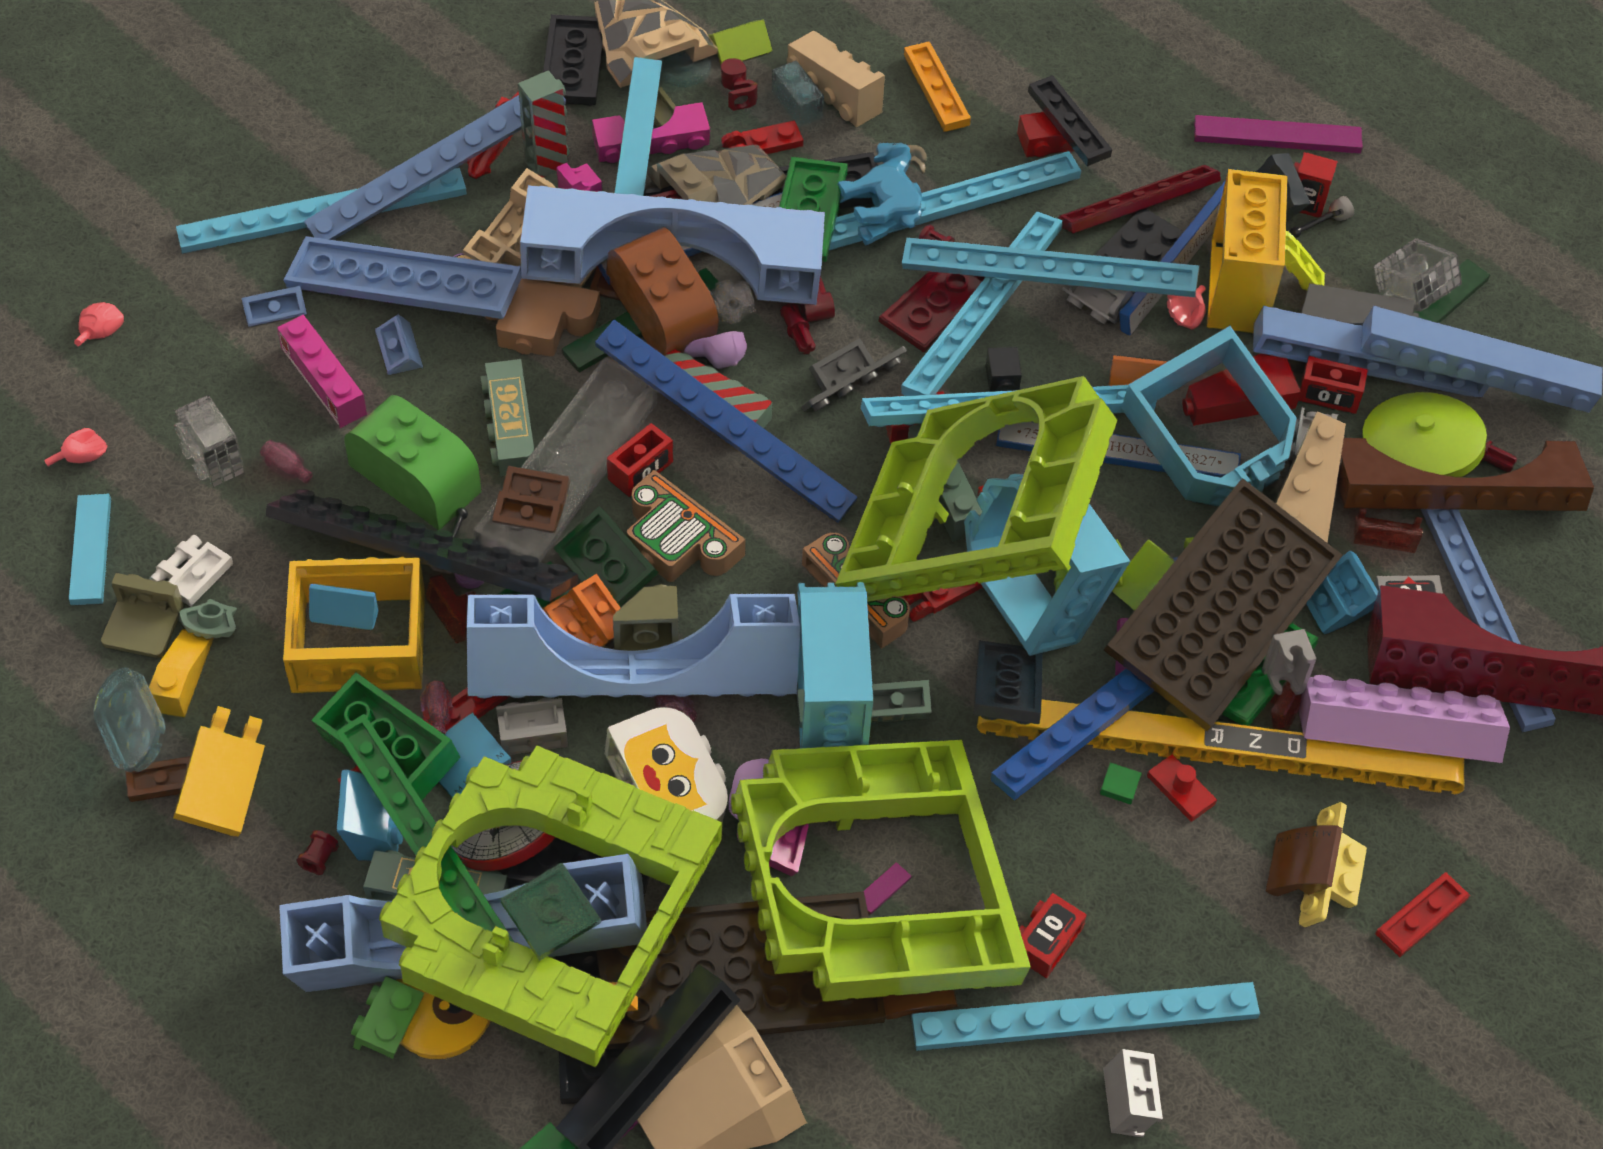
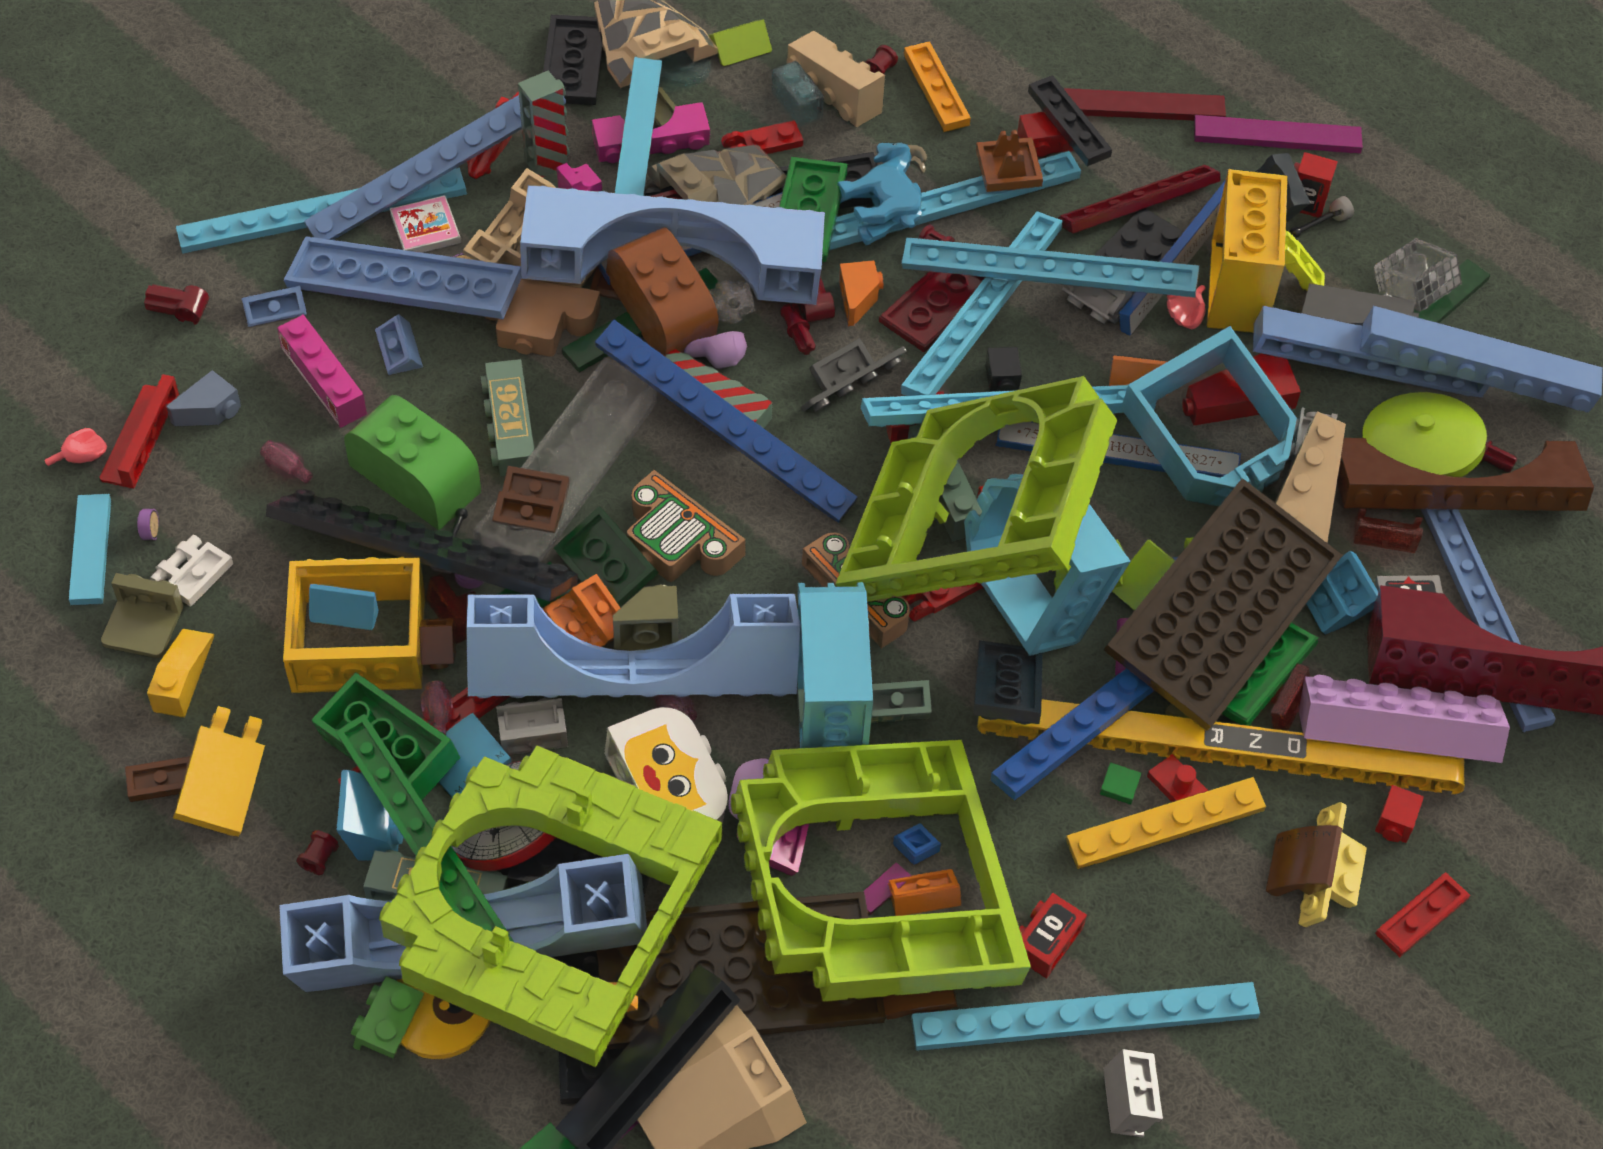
(98, 322): coral piece -> none
(129, 720): clear light blue tile -> none
(140, 433): none -> red panel
(148, 524): none -> medium lavender tile
(184, 304): none -> dark red piece
(205, 403): none -> sand blue slope
(208, 441): clear brick -> none
(209, 619): sand green animal -> none
(425, 225): none -> tile
(437, 642): none -> reddish brown brick
(550, 911): clear green tile -> none
(639, 457): red brick -> none
(734, 78): dark red leg -> none
(859, 288): none -> orange slope
(883, 59): none -> dark red bush
(916, 843): none -> blue tile
(925, 892): none -> orange slope
(1009, 163): none -> dark orange plate
(1147, 104): none -> dark red tile
(1165, 823): none -> yellow plate
(1289, 659): light grey hinge -> none
(1332, 384): red brick -> none
(1399, 814): none -> red brick

